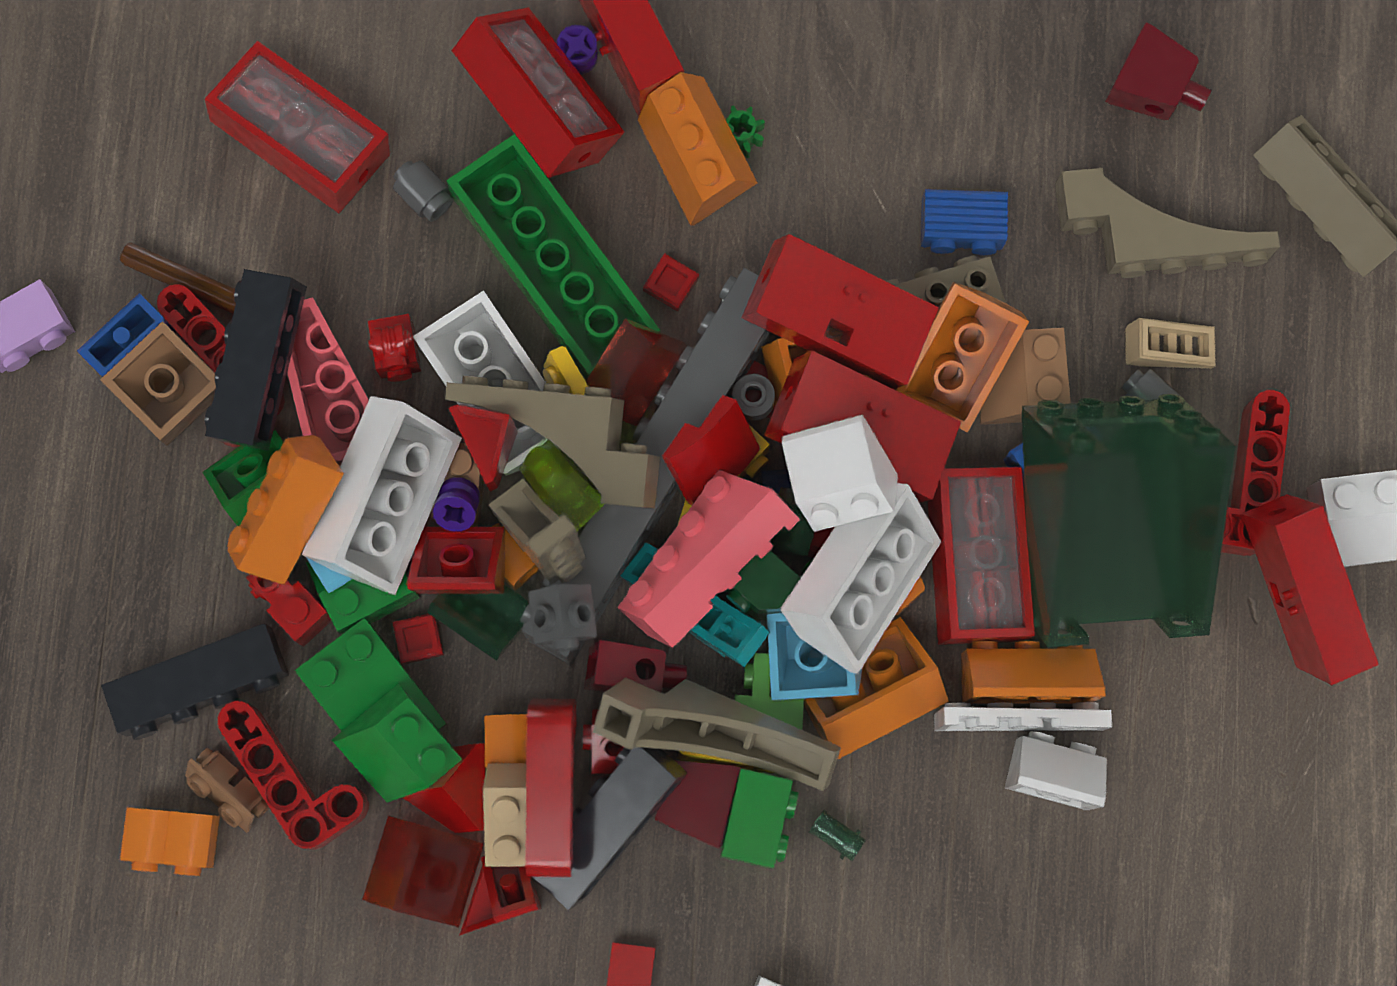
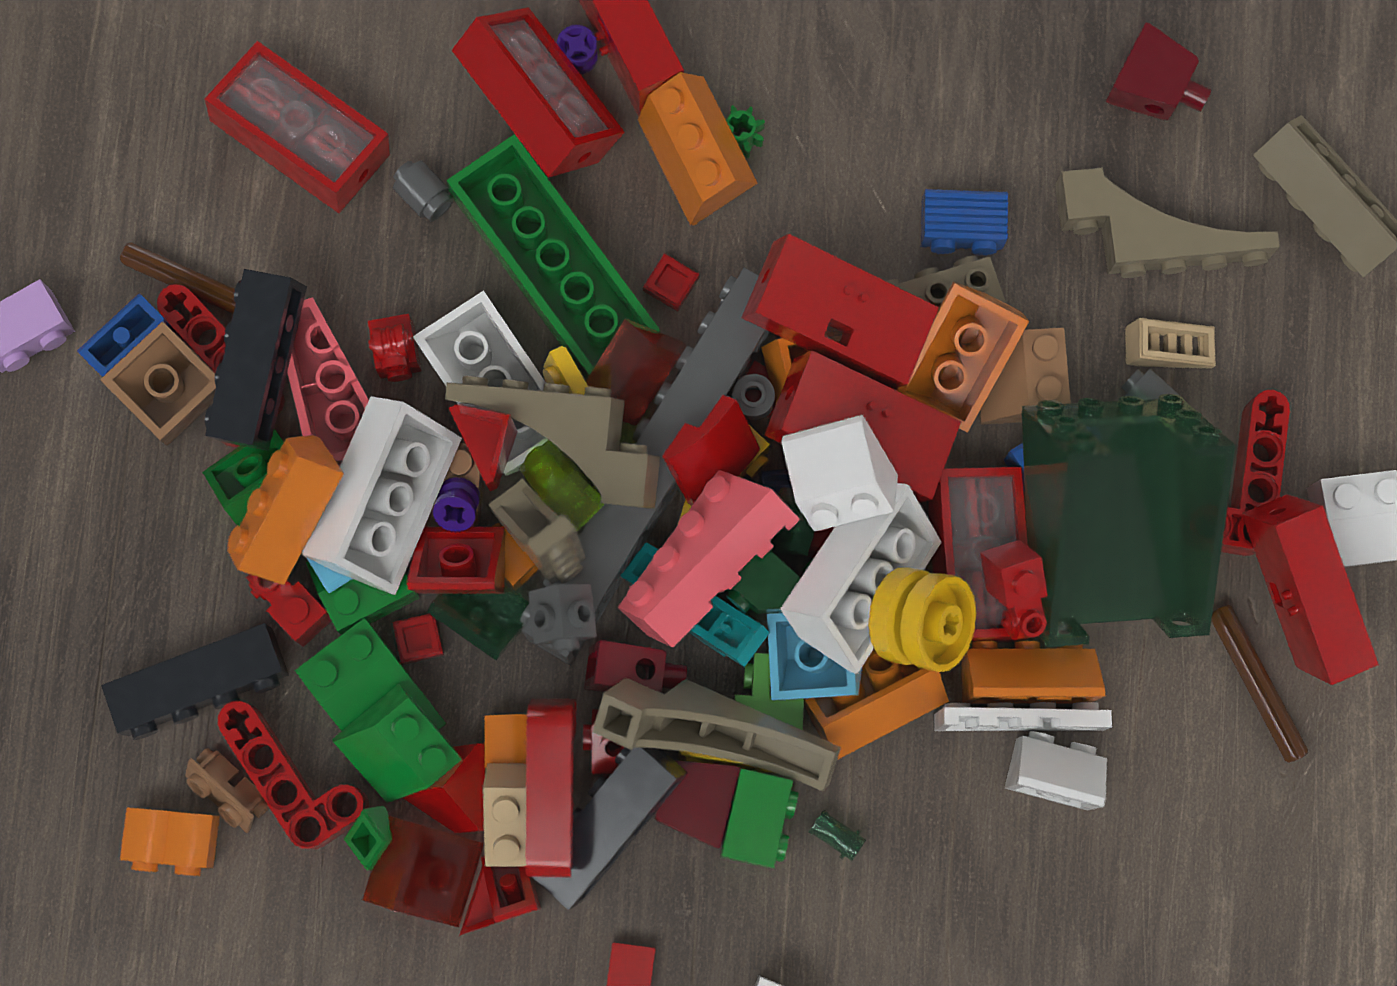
(370, 836): none -> green slope
(922, 619): none -> yellow wheel
(1017, 581): none -> red brick
(1258, 684): none -> reddish brown axle

